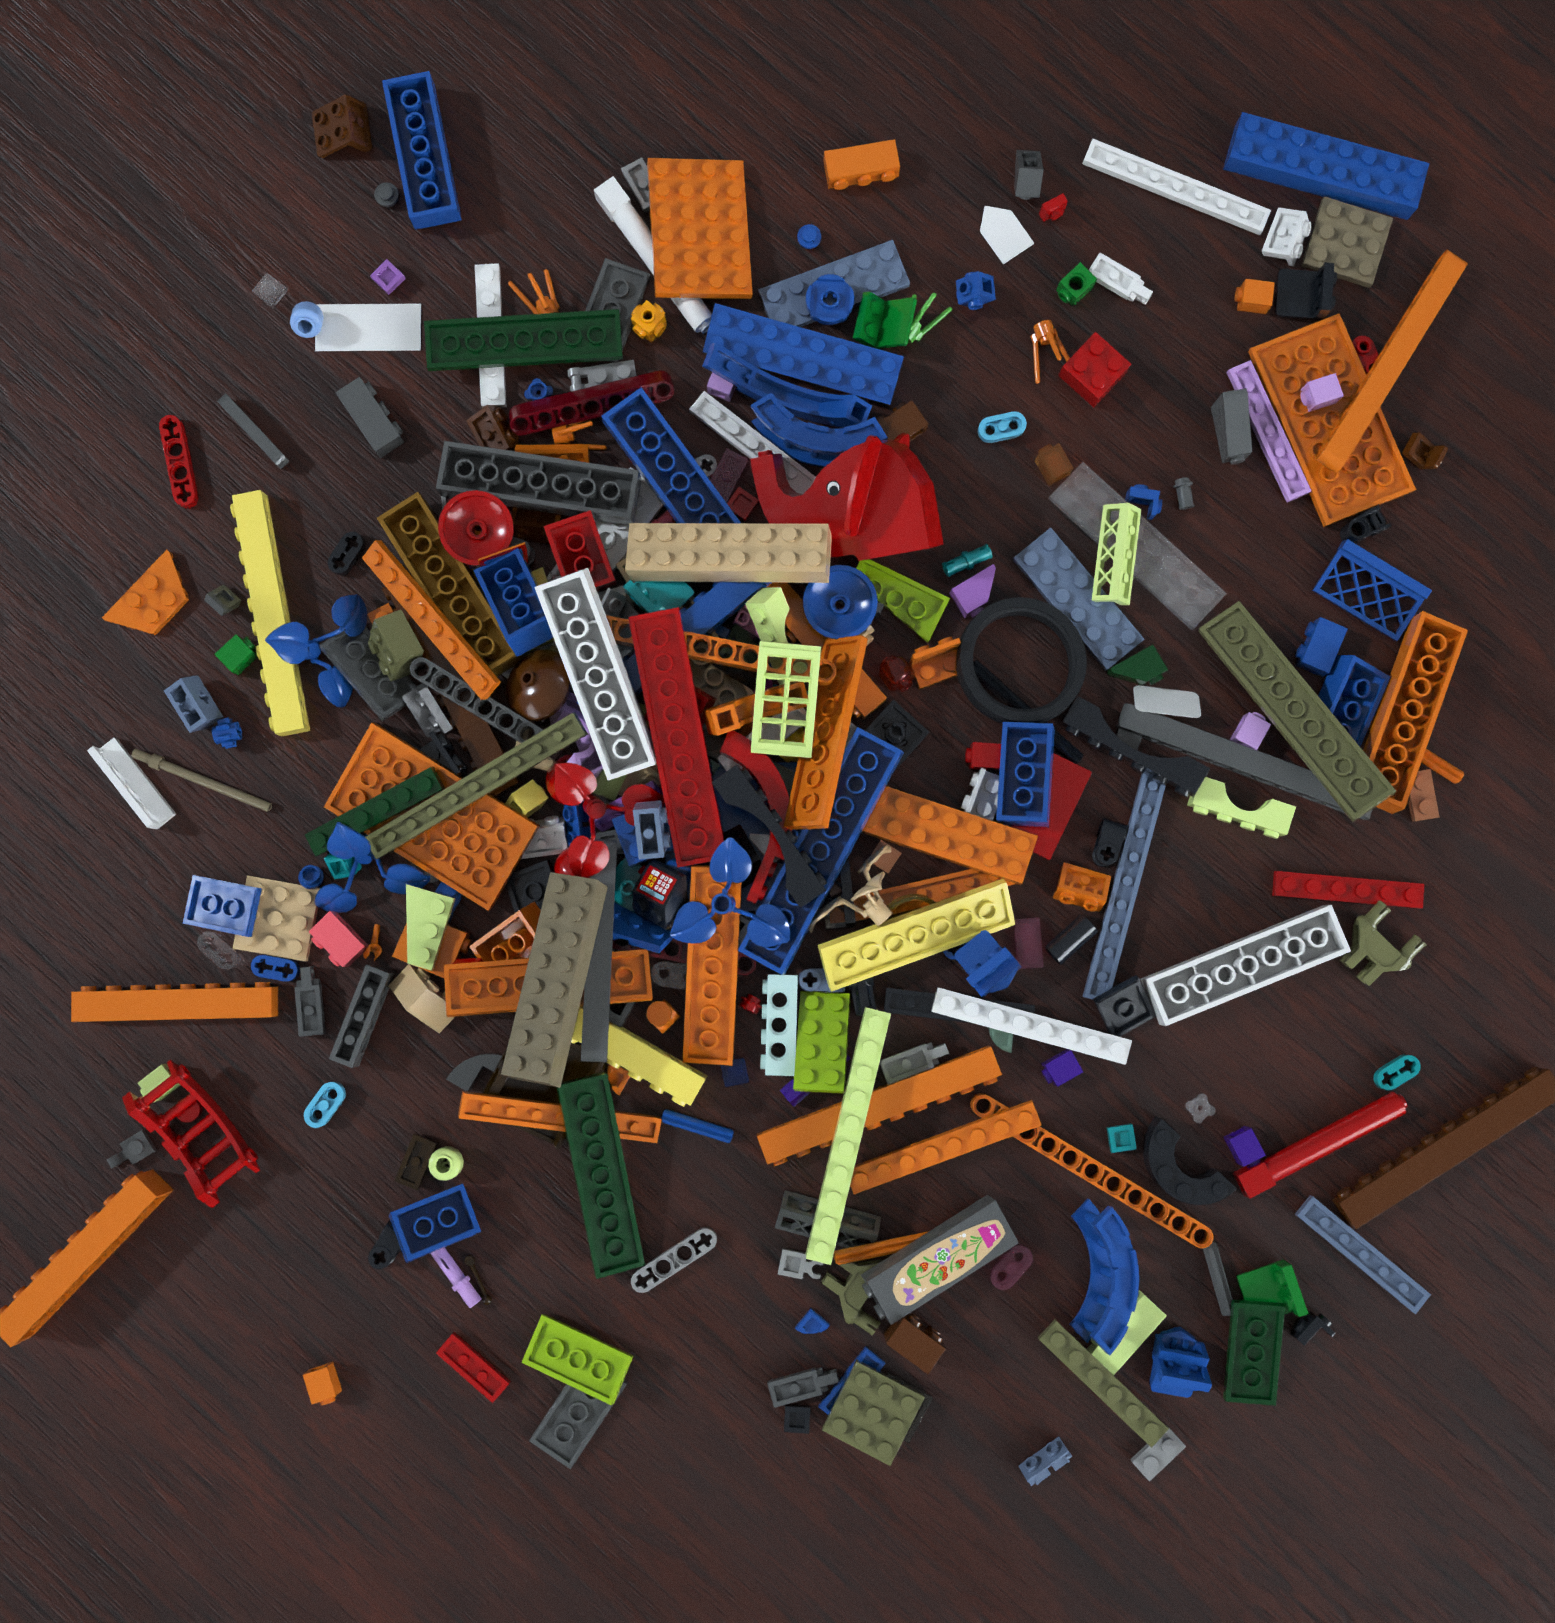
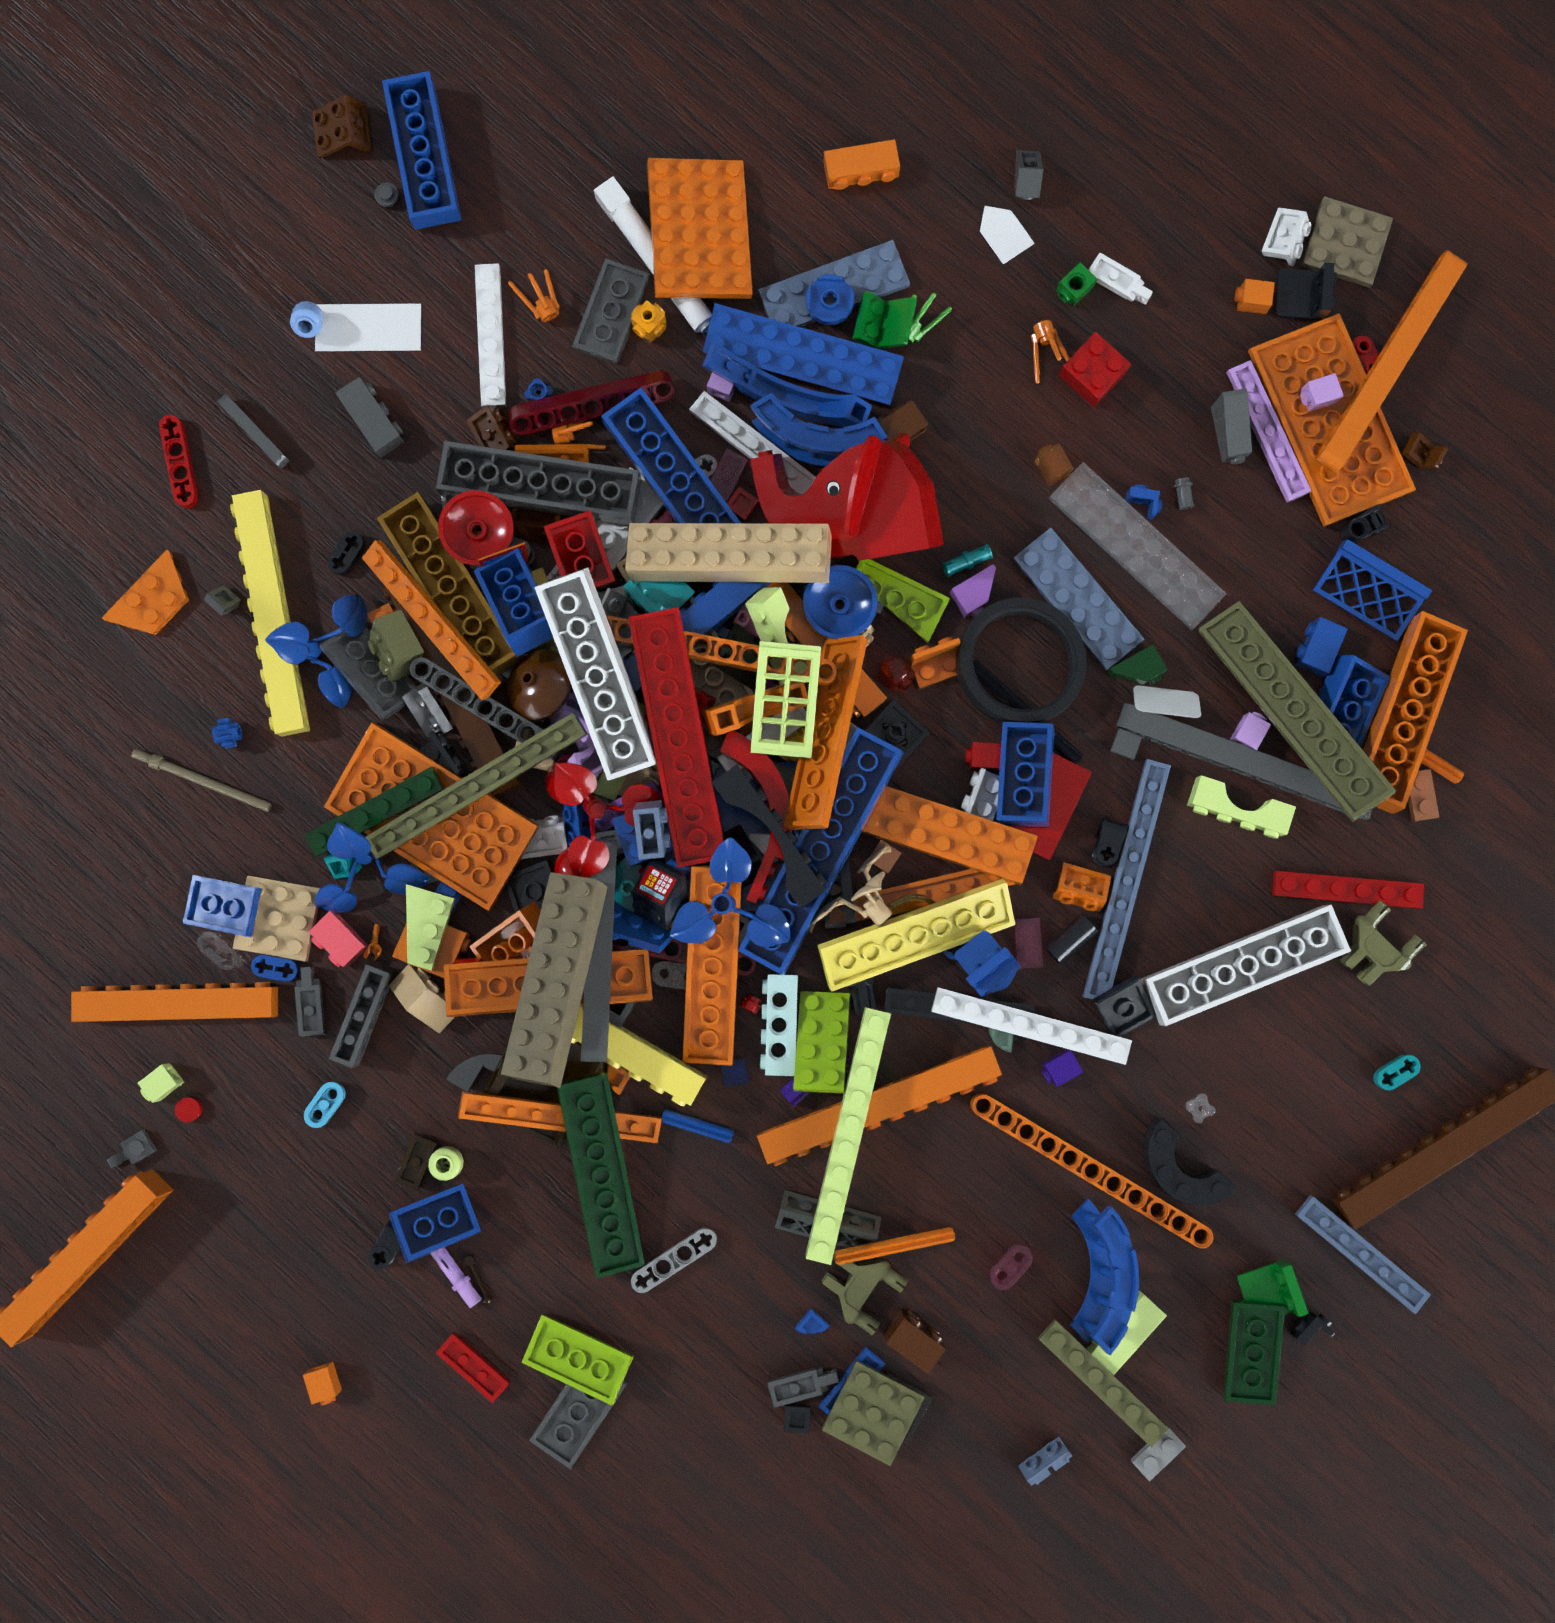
(132, 783): white fence -> none
(177, 1145): red fence -> none
(193, 703): sand blue brick -> none
(237, 654): green brick -> none
(269, 290): clear plate -> none
(311, 877): blue plate -> none
(387, 277): medium lavender plate -> none
(523, 340): dark green plate -> none
(527, 798): light yellow brick -> none
(601, 374): light grey plate -> none
(637, 178): light grey plate -> none
(662, 1015): orange piece -> none
(794, 1264): light grey plate -> none
(809, 236): blue plate -> none
(820, 984): sand blue piece -> none
(912, 1061): light grey hinge -> none
(938, 1259): brick -> none
(944, 1146): orange plate -> none
(975, 290): blue brick -> none
(1001, 428): medium azure plate -> none
(1053, 208): red plate -> none
(1121, 1138): teal plate -> none
(1122, 552): yellowish green fence -> none
(1176, 187): white plate -> none
(1179, 1364): blue piece -> none
(1180, 772): black arch -> none
(1218, 1278): dark grey axle -> none
(1245, 1147): dark purple brick -> none
(1319, 1144): red brick -> none
(1326, 166): blue brick -> none

